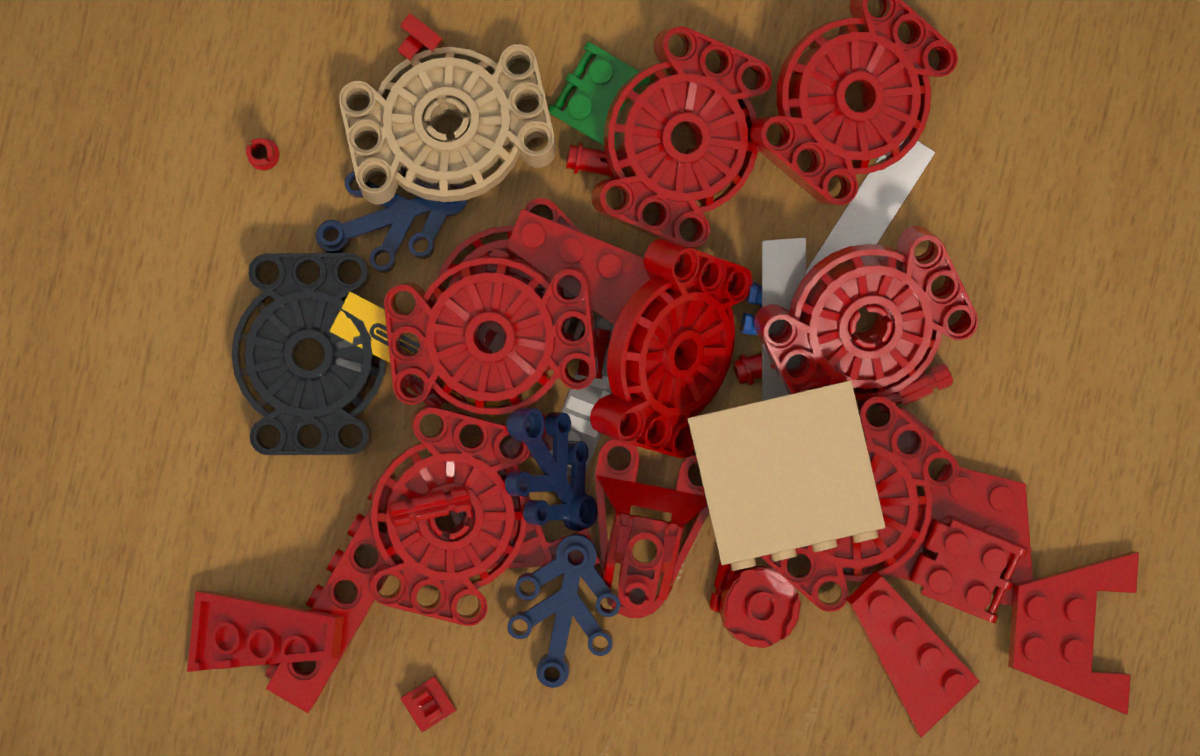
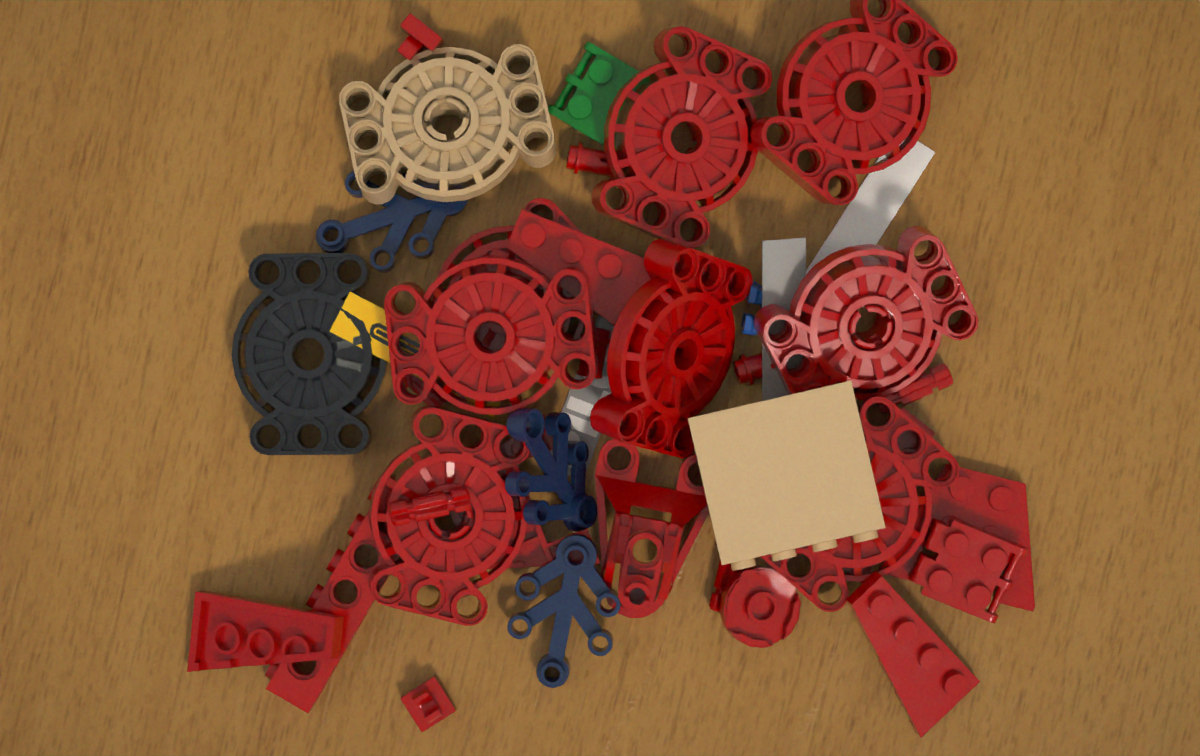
(272, 153): red pin -> none
(1057, 626): red wing -> none

